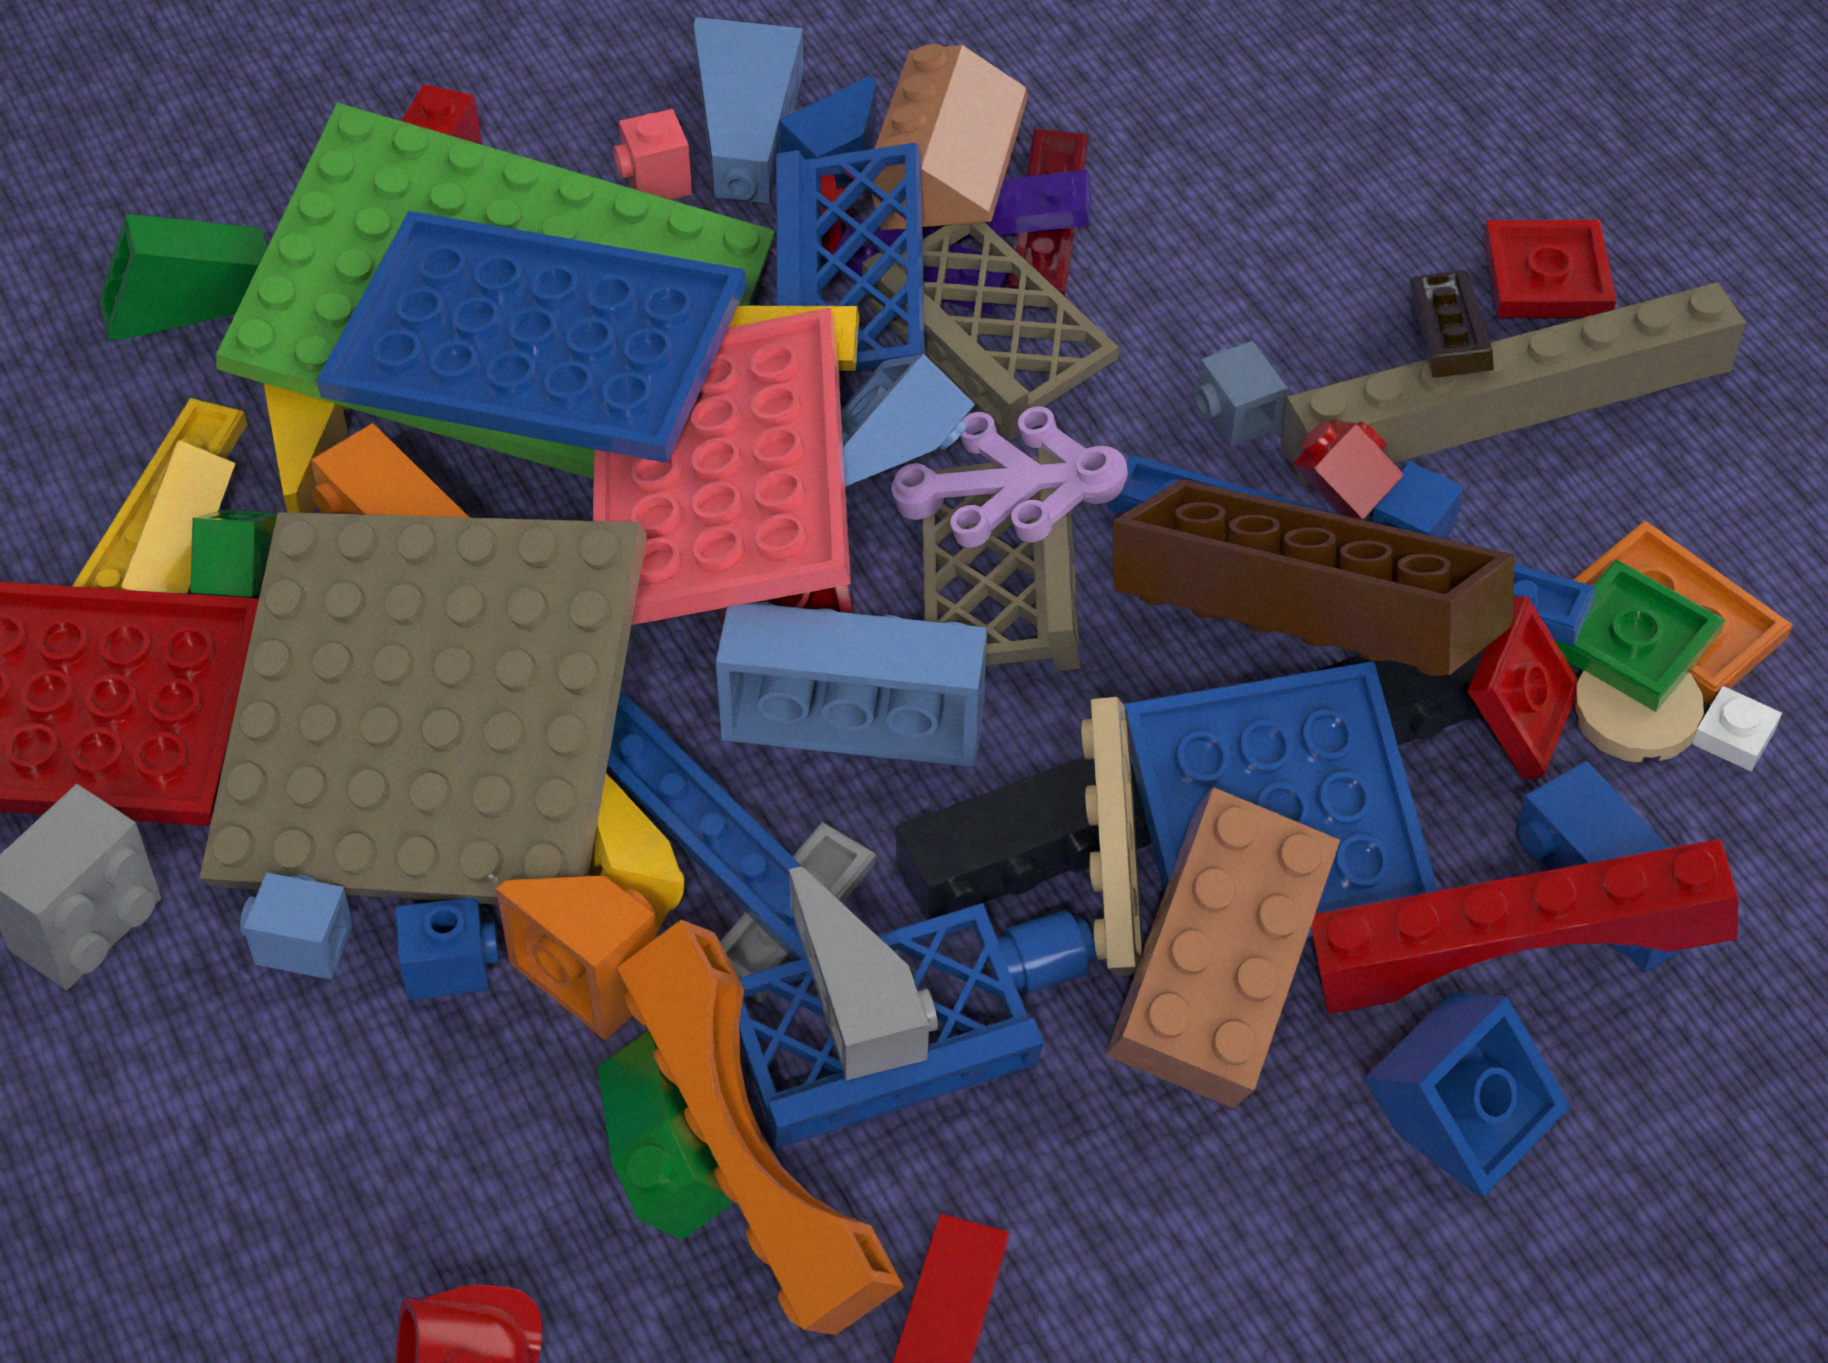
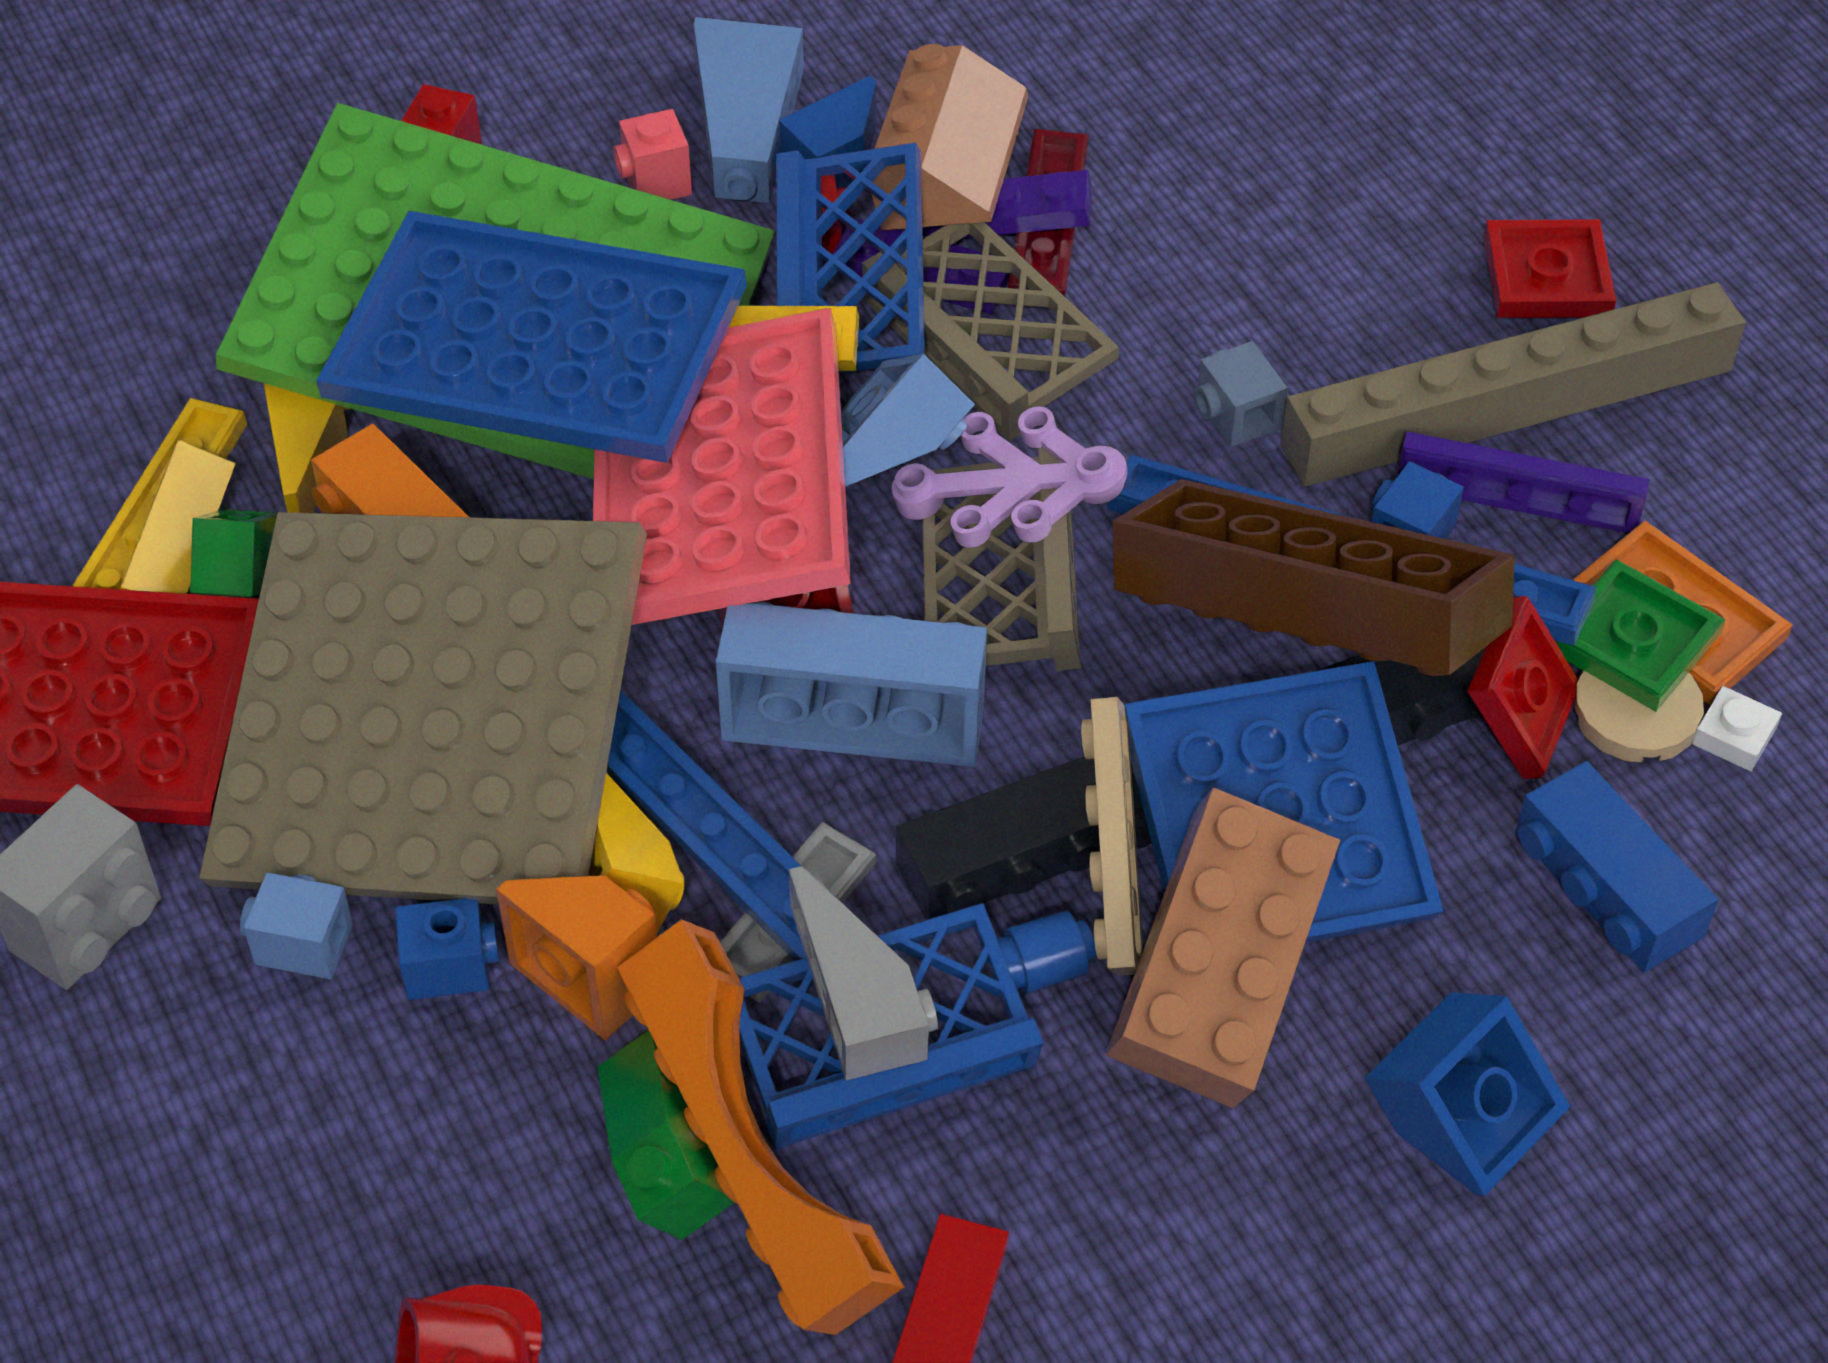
(176, 273): green slope -> none
(1347, 466): brick -> none
(1451, 324): dark brown tile -> none
(1532, 483): none -> dark purple tile
(1644, 899): red arch -> none

